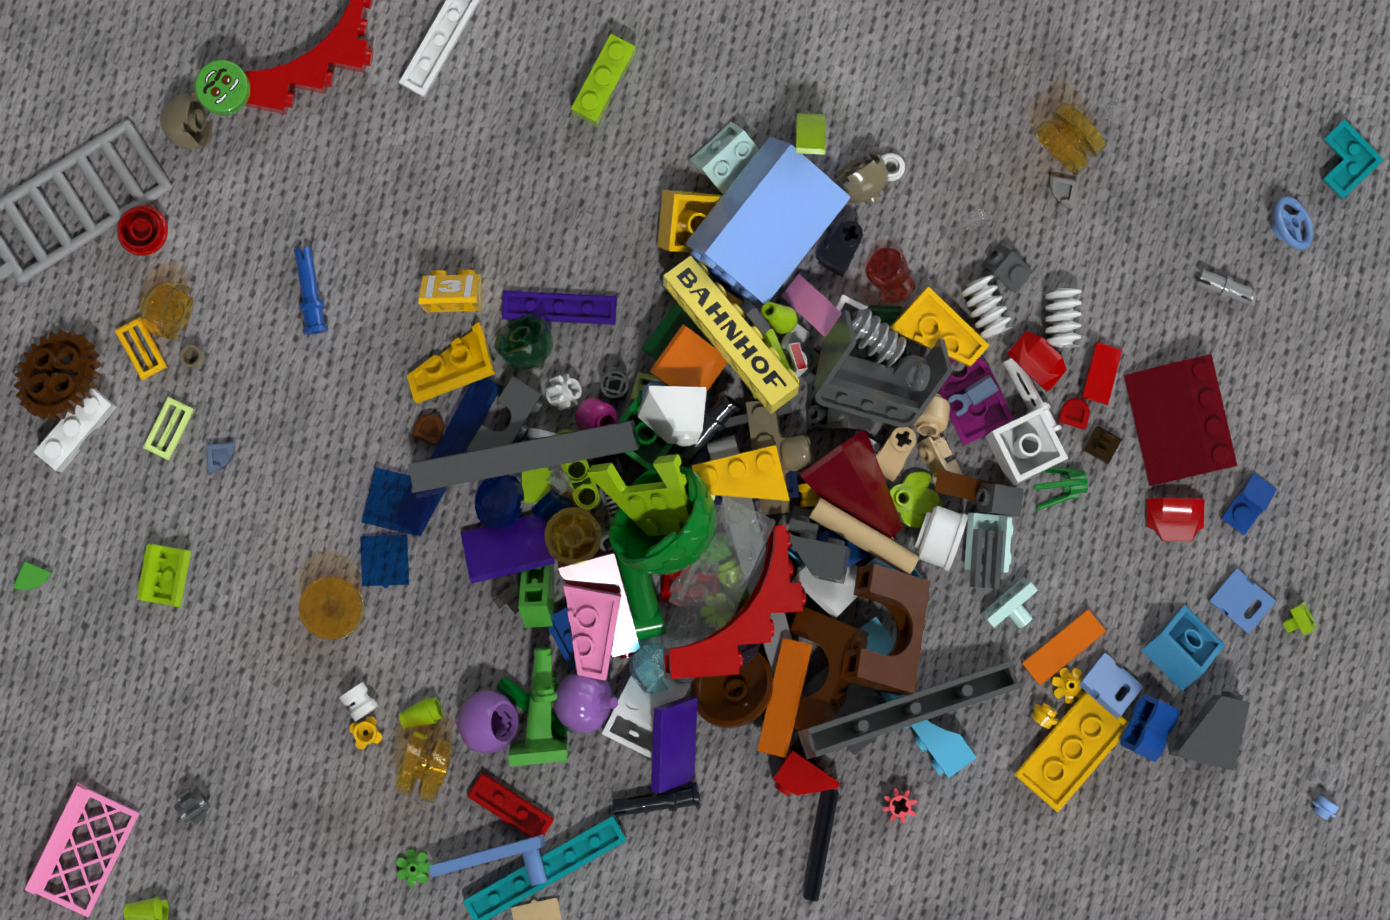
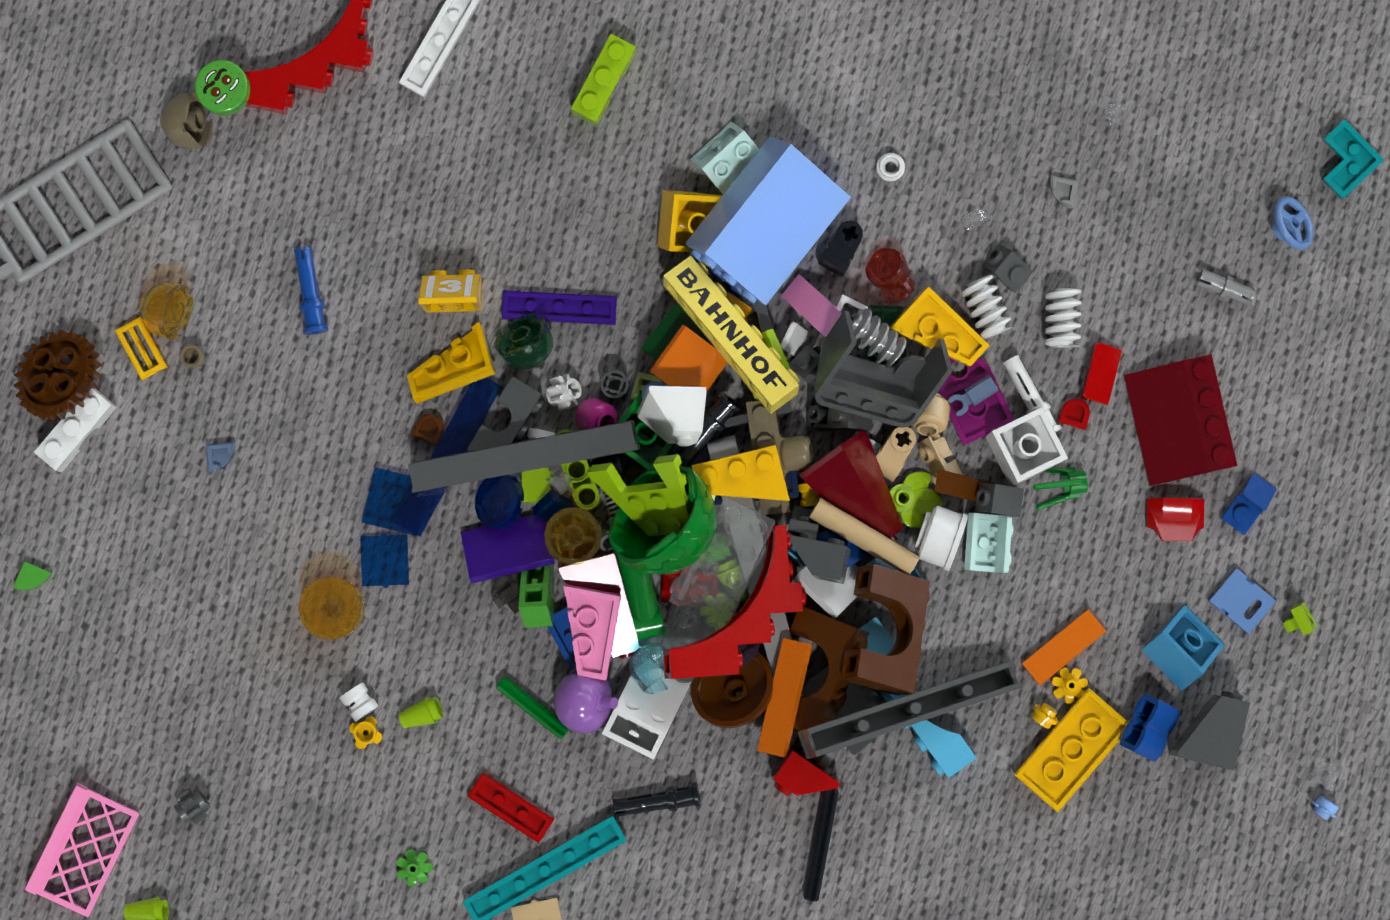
(142, 230): red piece -> none
(163, 575): lime bracket -> none
(178, 434): yellowish green tile -> none
(424, 766): clear yellow wheel -> none
(487, 722): medium lavender piece -> none
(528, 847): medium blue piece -> none
(540, 743): bright green piece -> none
(674, 744): dark purple tile -> none
(755, 316): dark grey tile -> none
(780, 317): lime cone -> none
(796, 358): plate -> none
(810, 133): lime slope -> none
(863, 179): dark tan cylinder -> none
(898, 797): coral gear -> none
(918, 376): clear tile -> none
(990, 559): dark grey tile -> none
(1011, 605): light aqua tile -> none
(1038, 359): red slope -> none
(1070, 138): clear yellow wheel -> none
(1102, 445): dark brown tile -> none
(1105, 681): medium blue piece -> none

